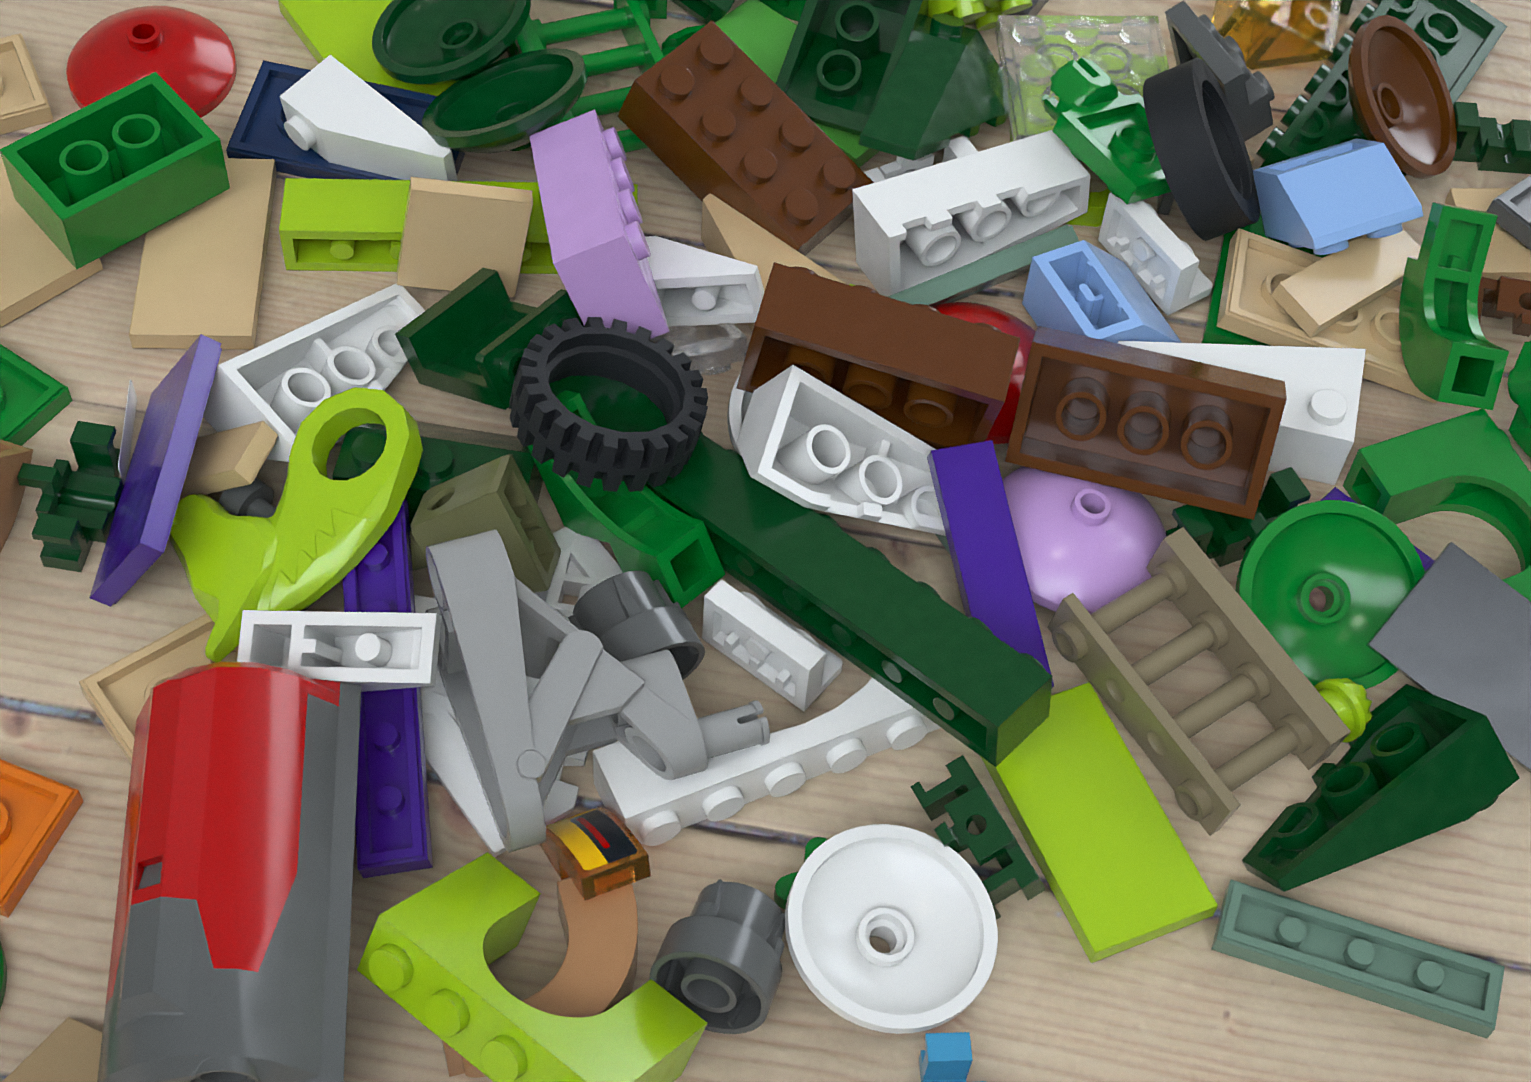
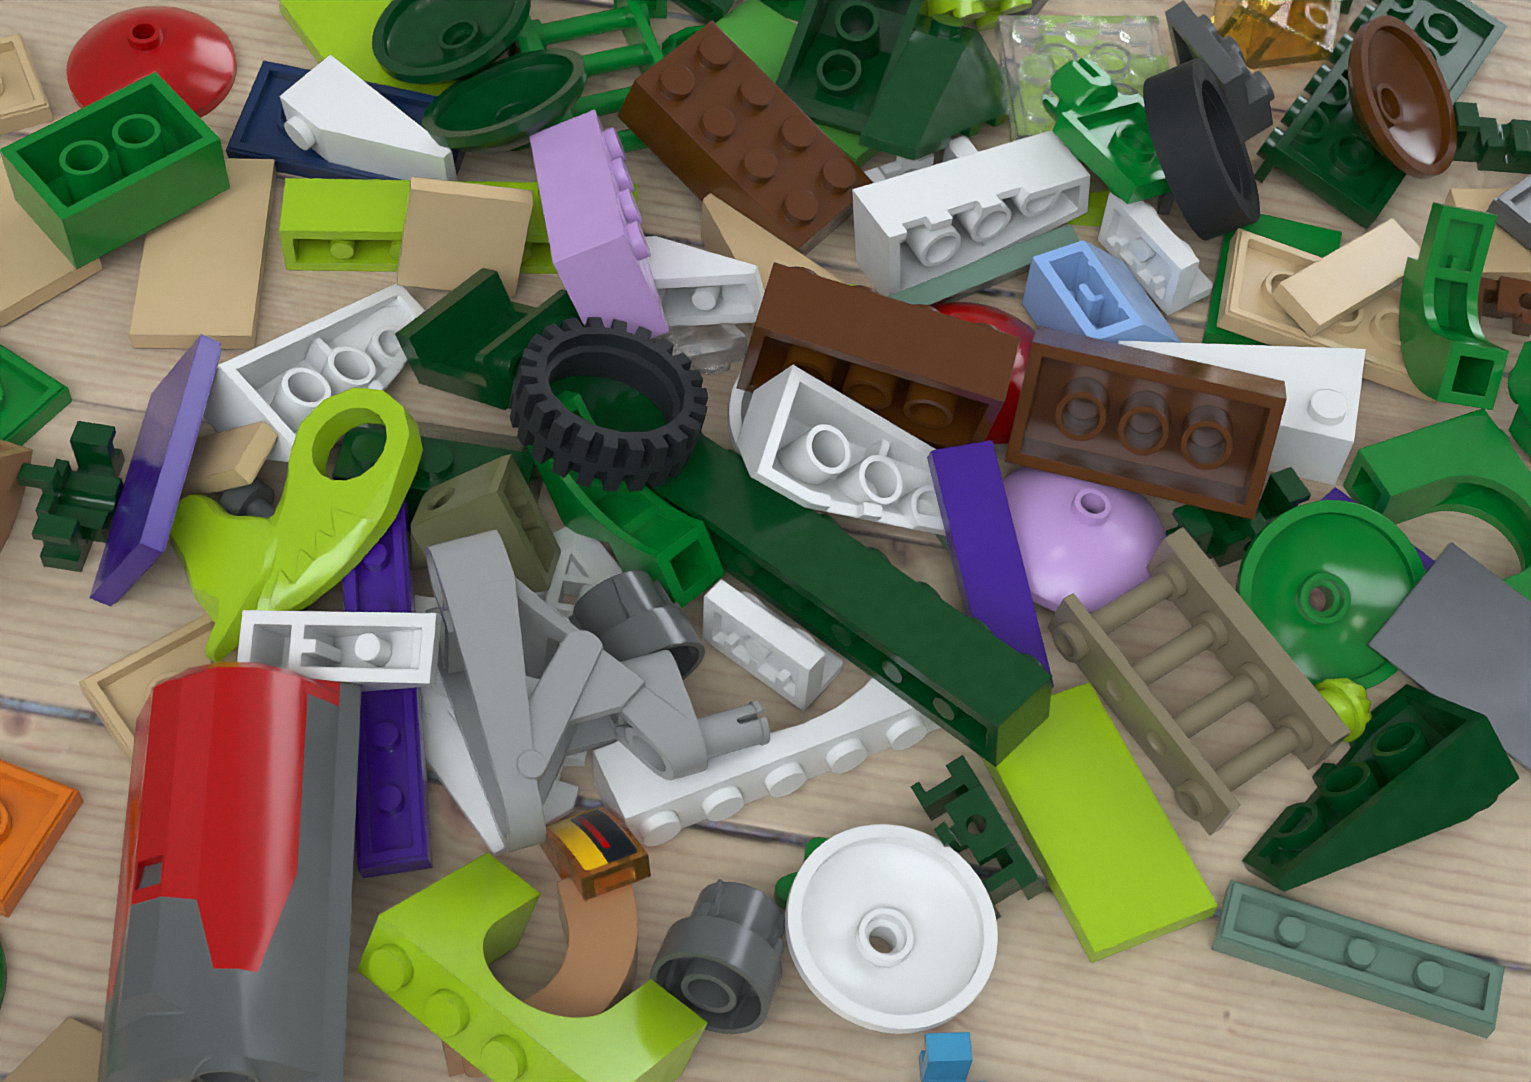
(127, 431): white sticker -> none
(1335, 196): light blue slope -> none

